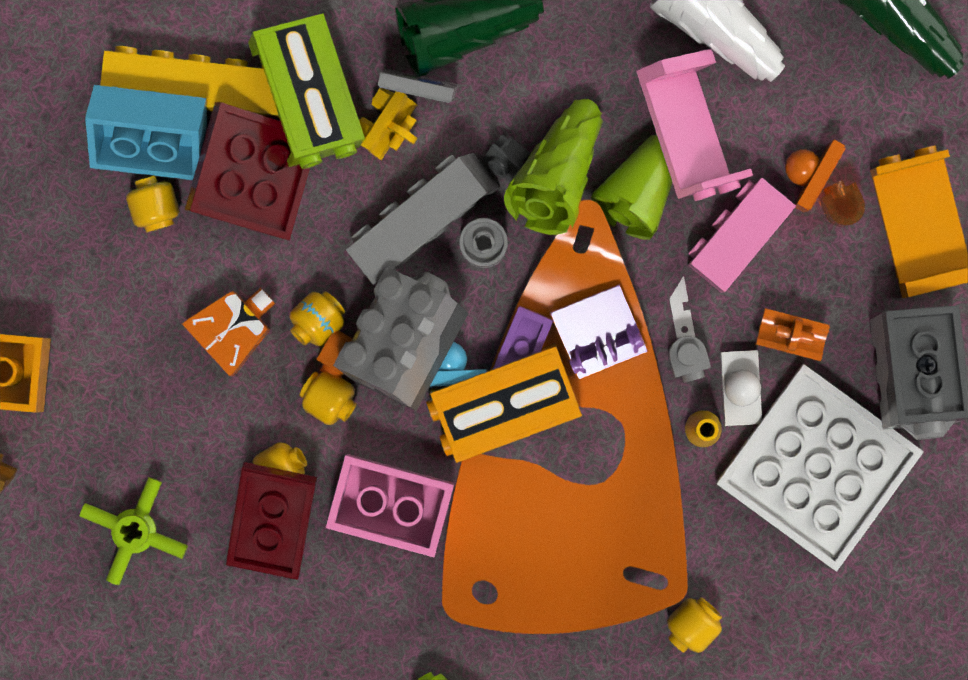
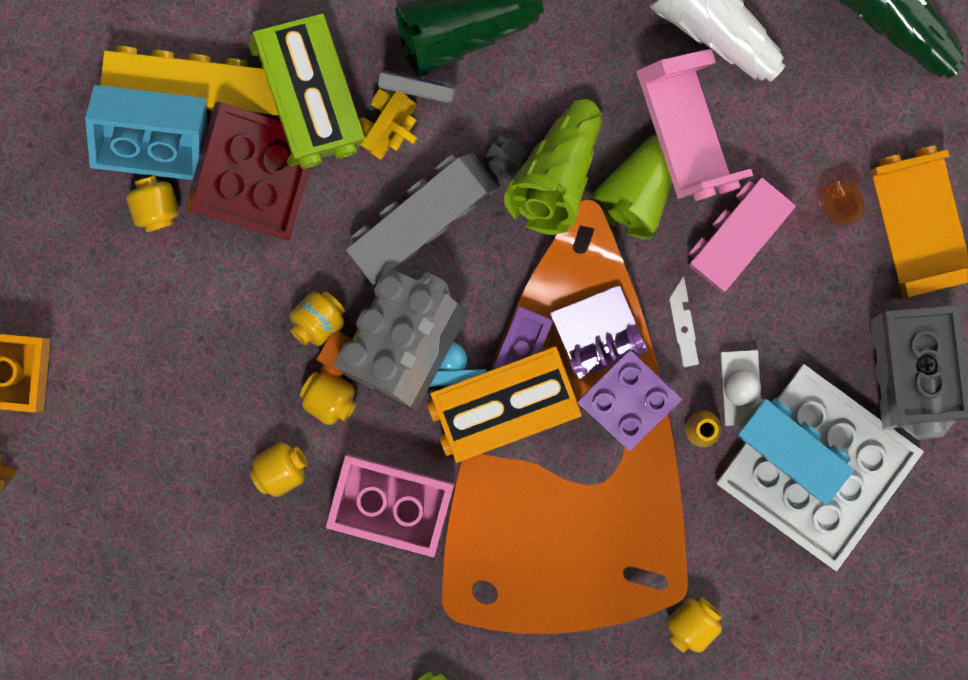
(129, 517): lime bar -> none
(231, 328): orange torso -> none
(271, 520): dark red tile -> none
(483, 243): light grey wheel -> none
(629, 400): none -> medium lavender hinge
(688, 358): light grey plate -> none
(792, 334): orange hips -> none
(796, 450): none -> medium azure brick
(807, 170): orange tile -> none

